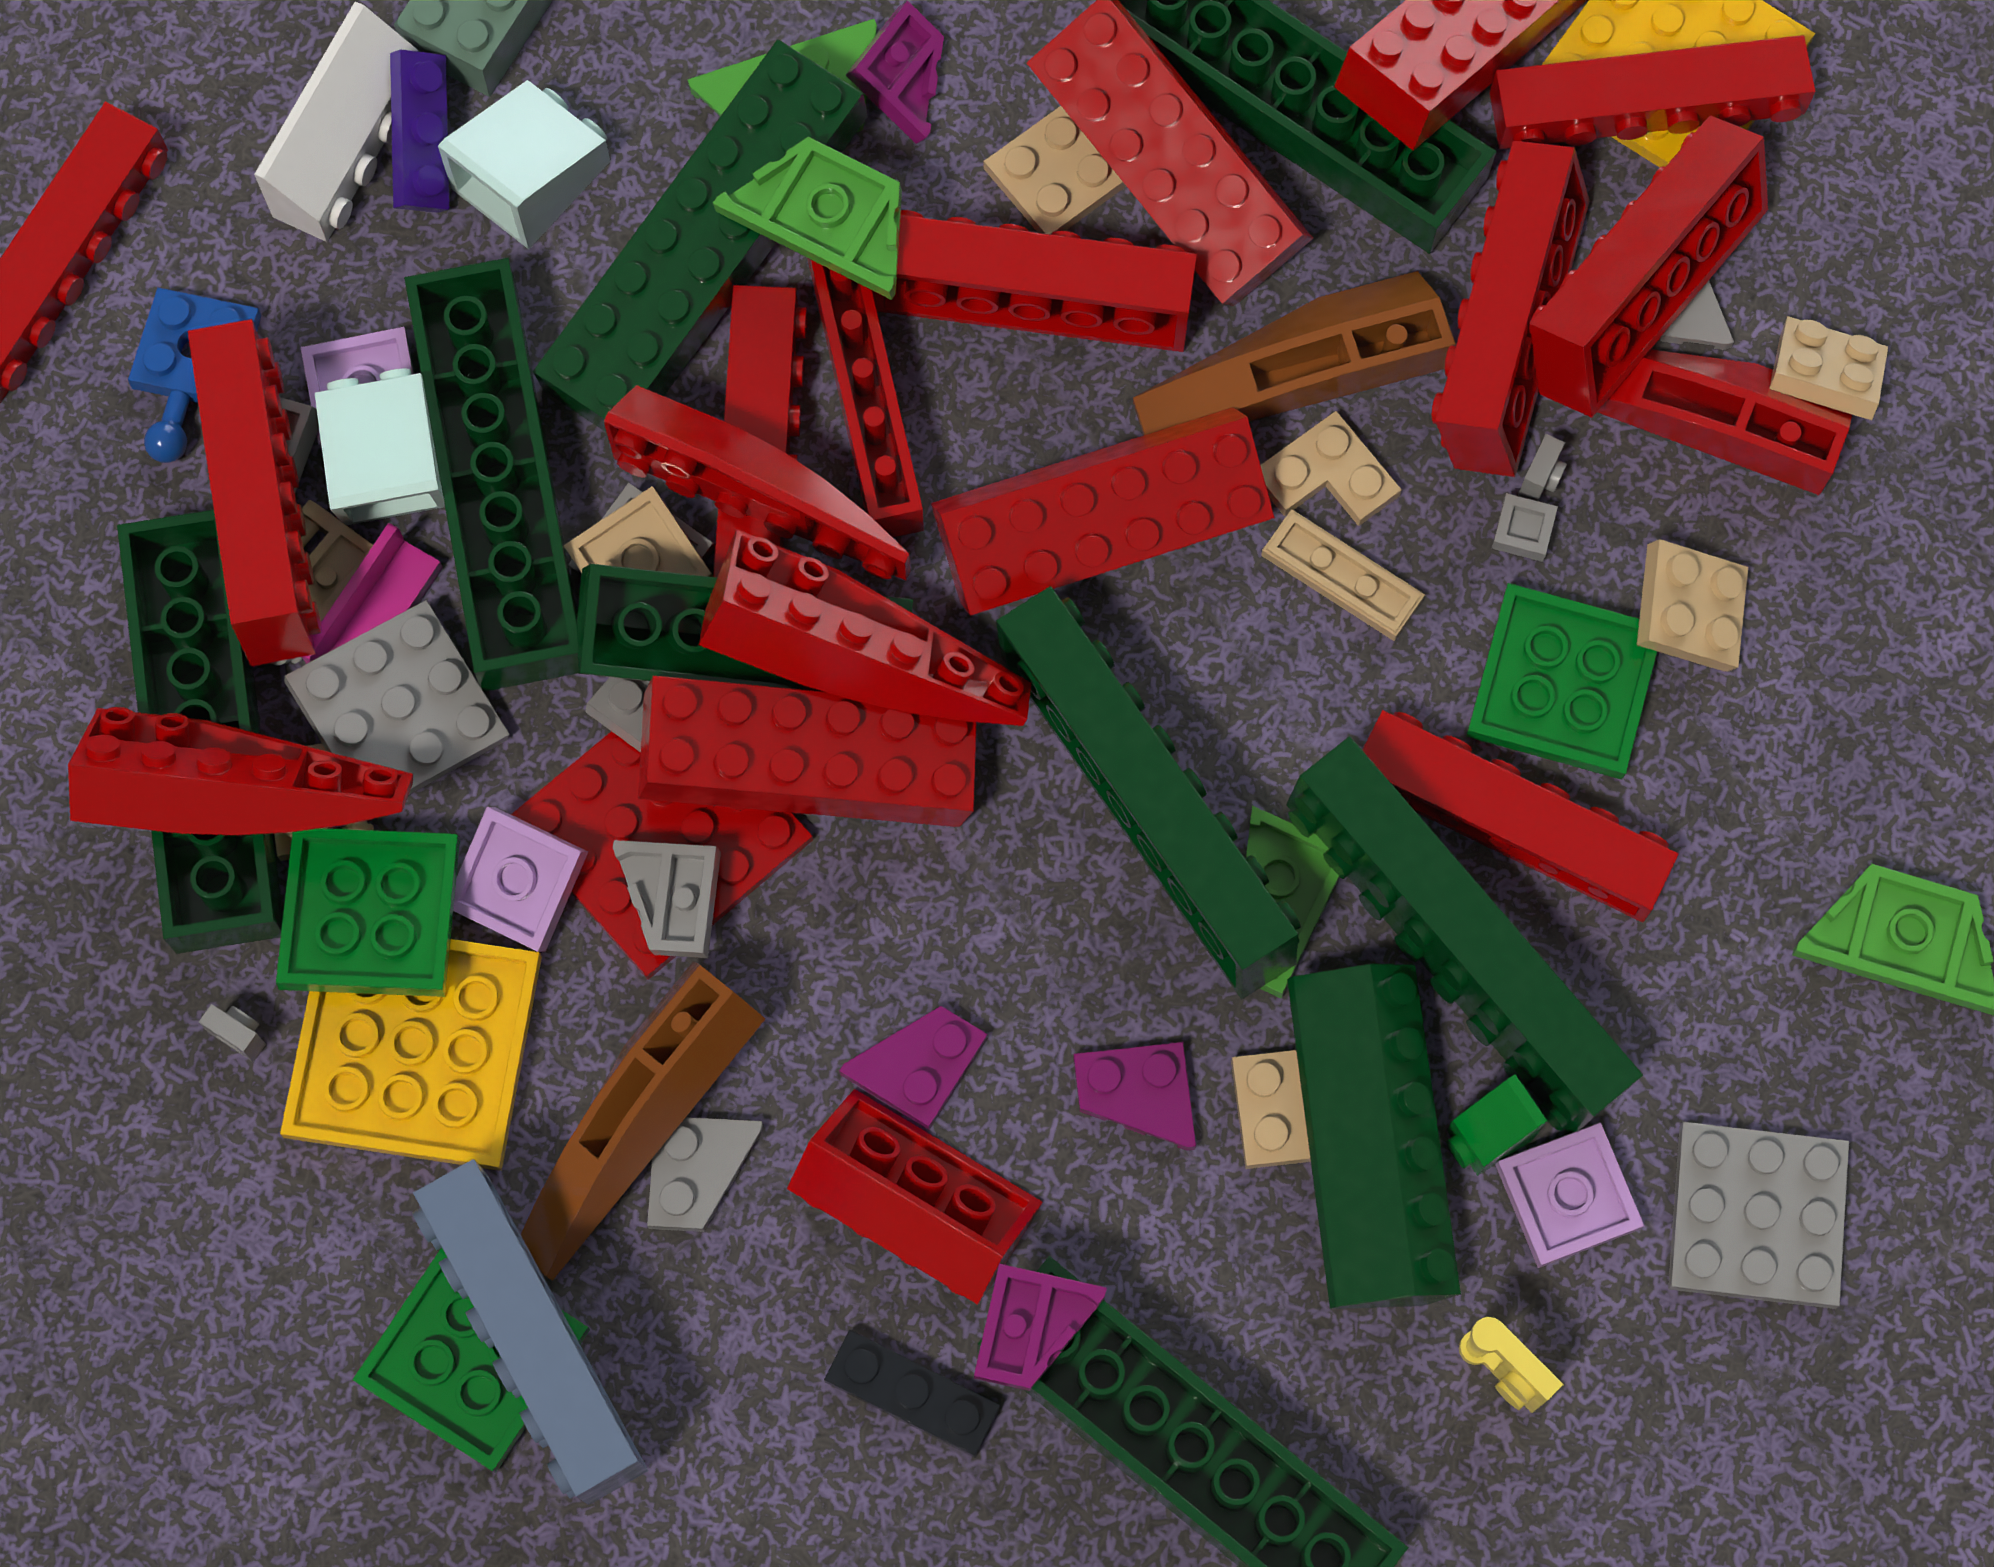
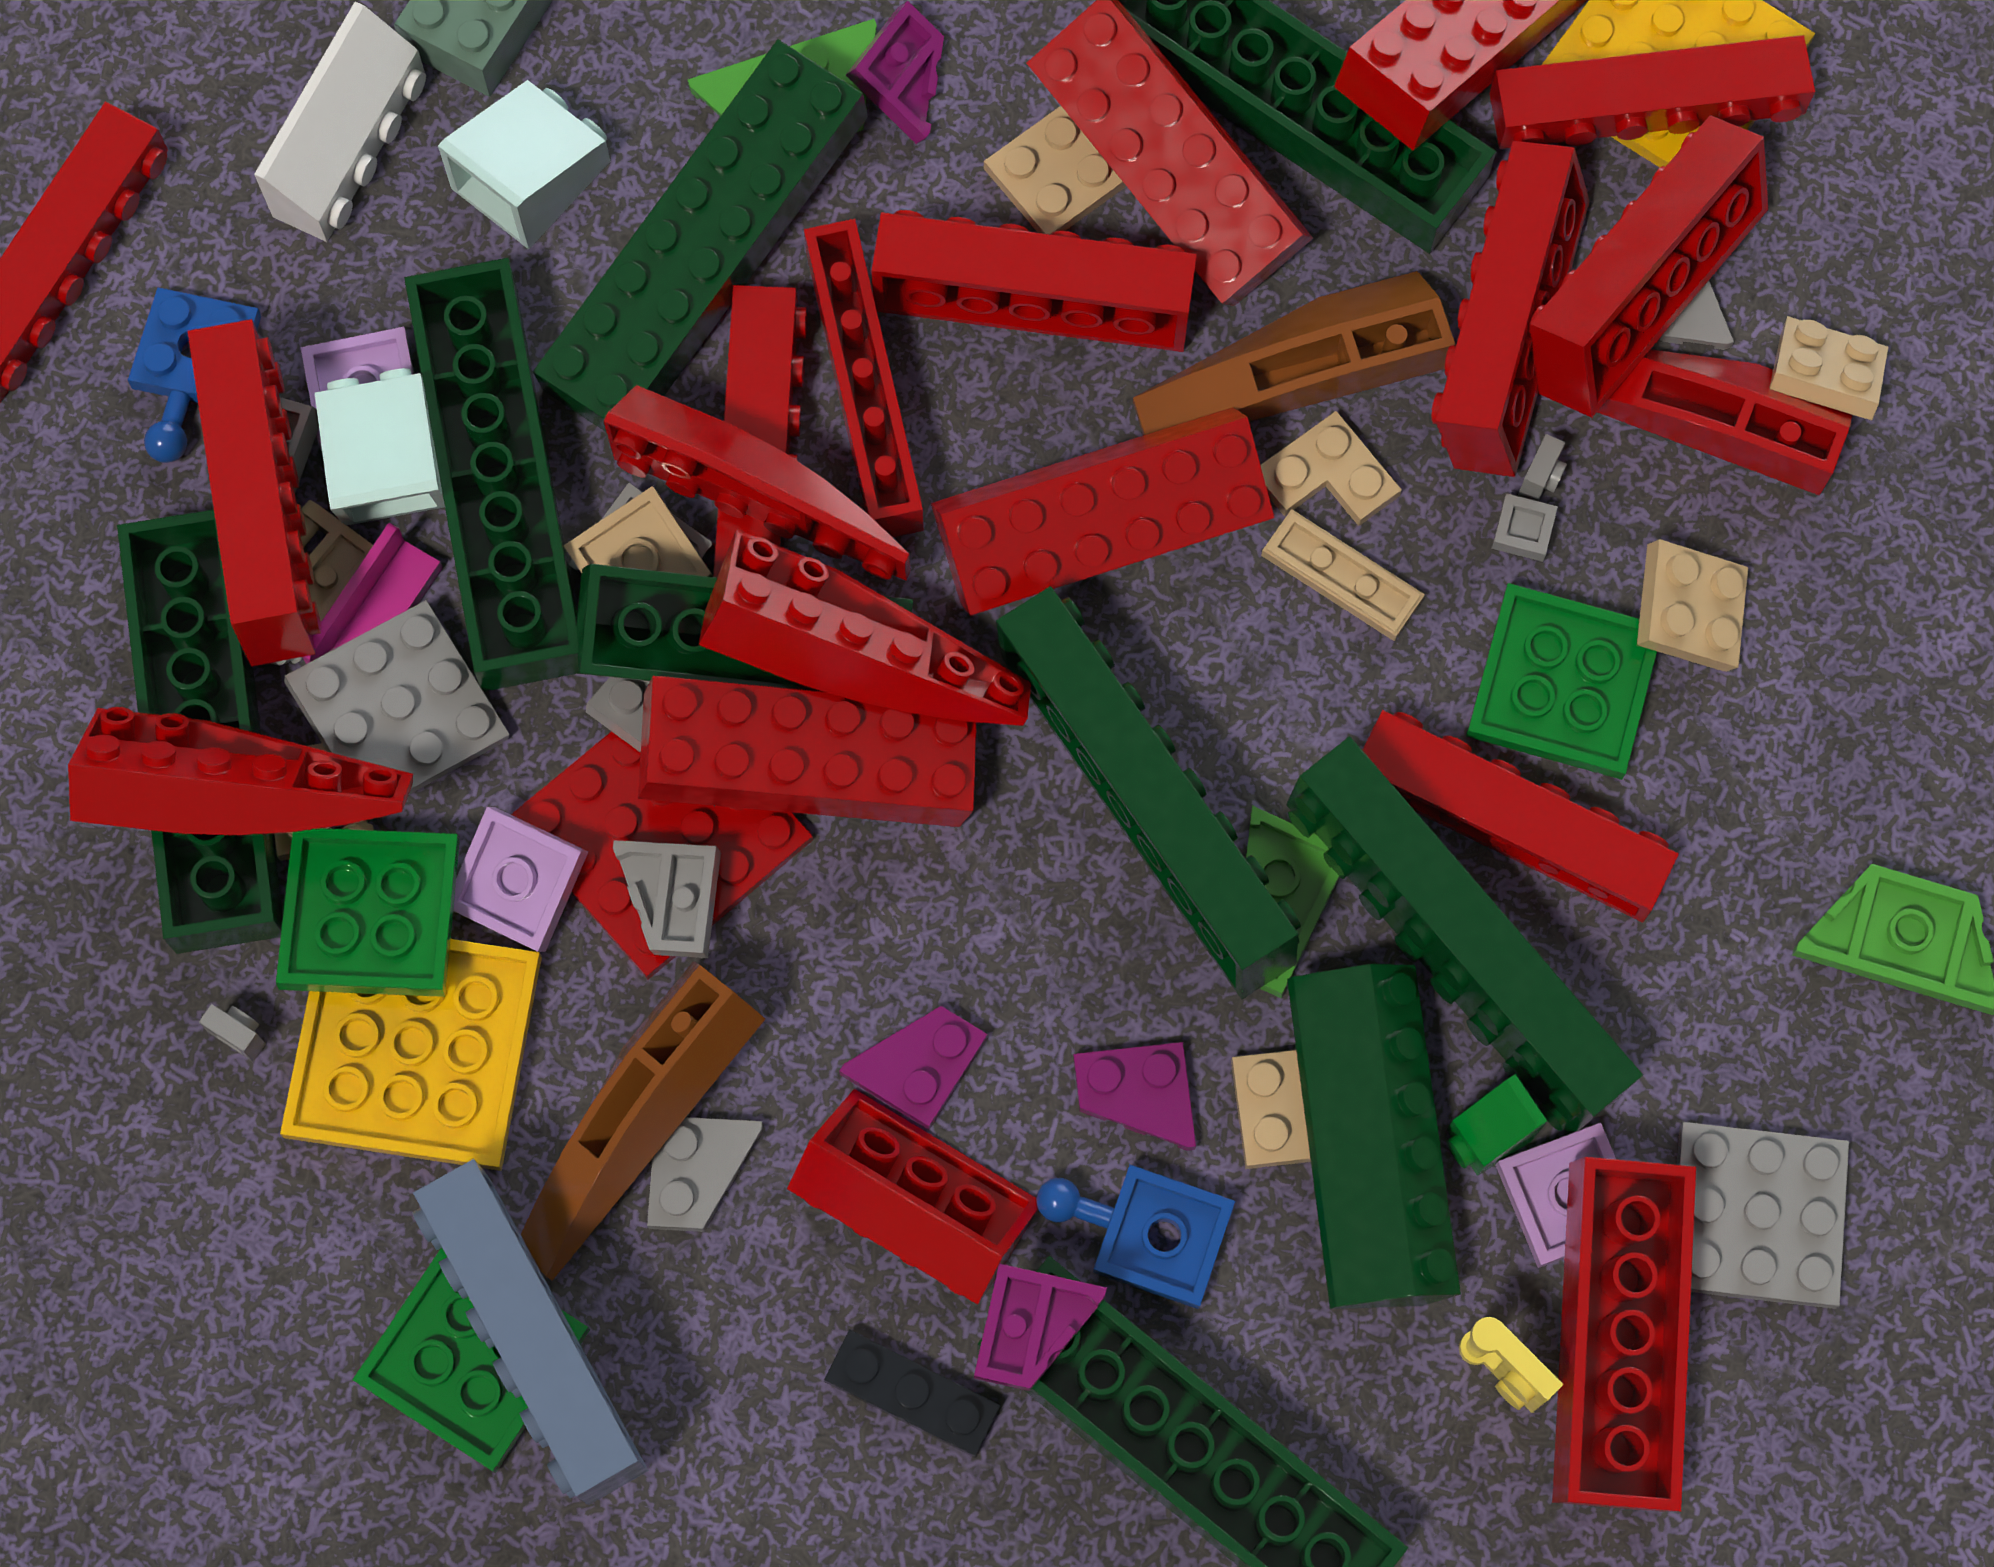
(418, 129): dark purple plate -> none
(825, 211): bright green wing -> none
(1126, 1250): none -> blue plate
(1624, 1335): none -> red brick

